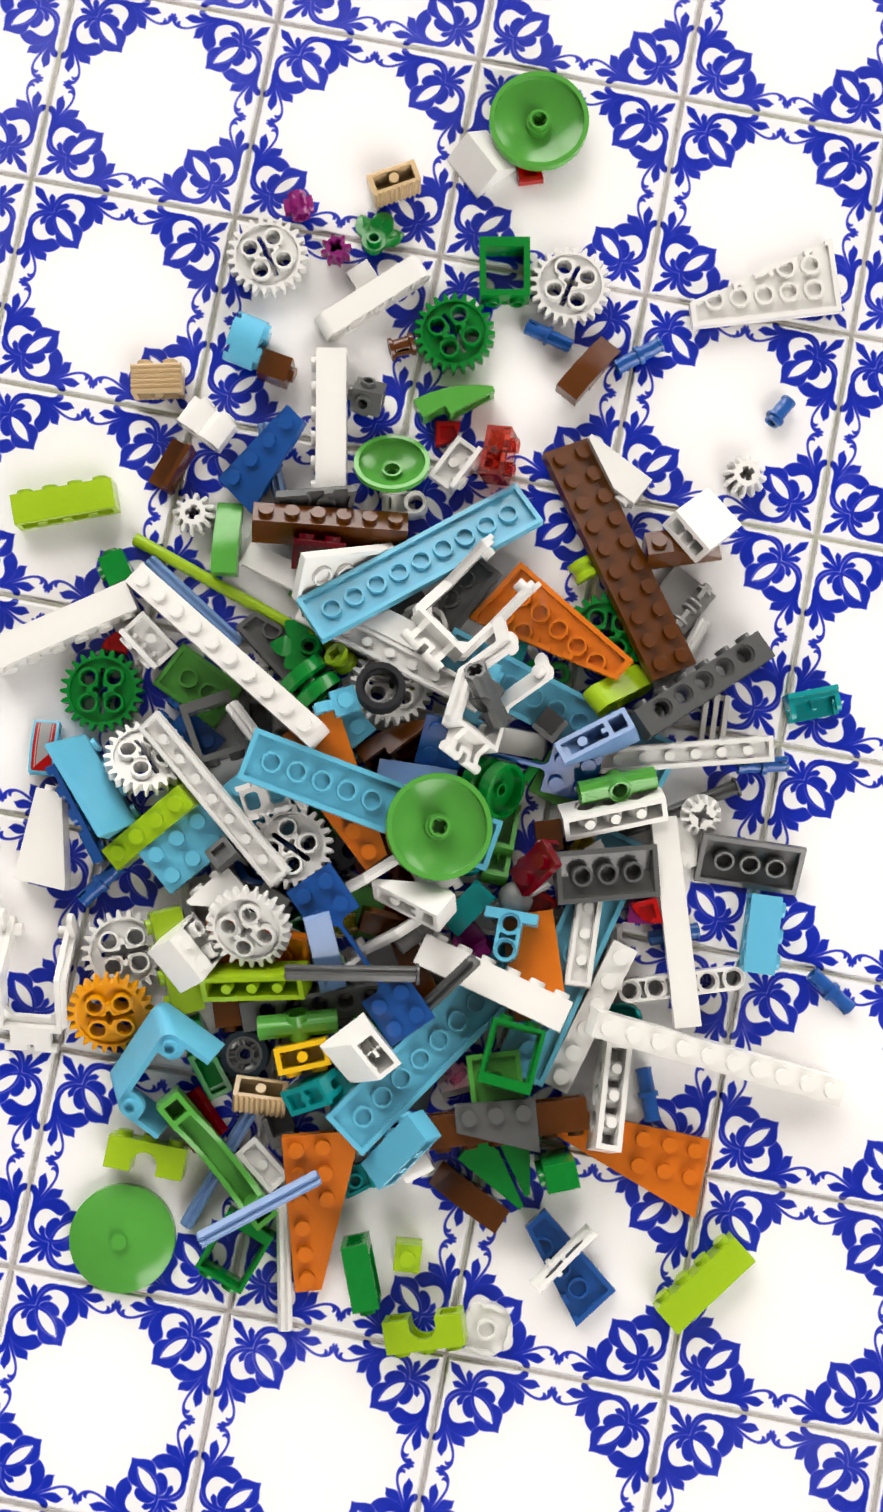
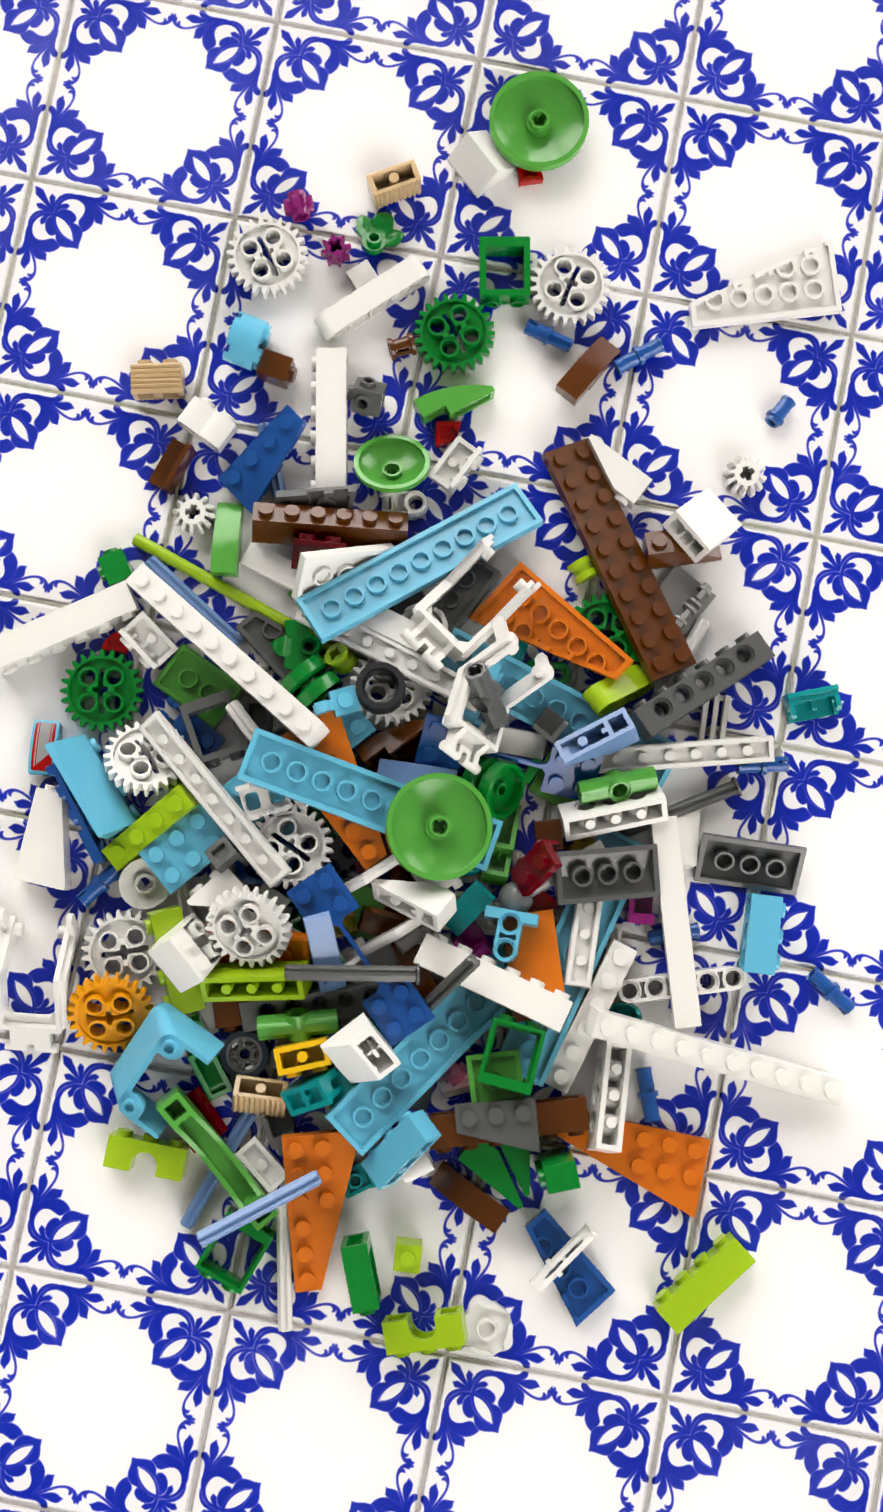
(65, 503): lime brick -> none
(122, 1237): bright green dish -> none
(136, 894): none -> white dish
(498, 455): clear red brick -> none
(647, 910): red tile -> none
(695, 804): white gear -> none

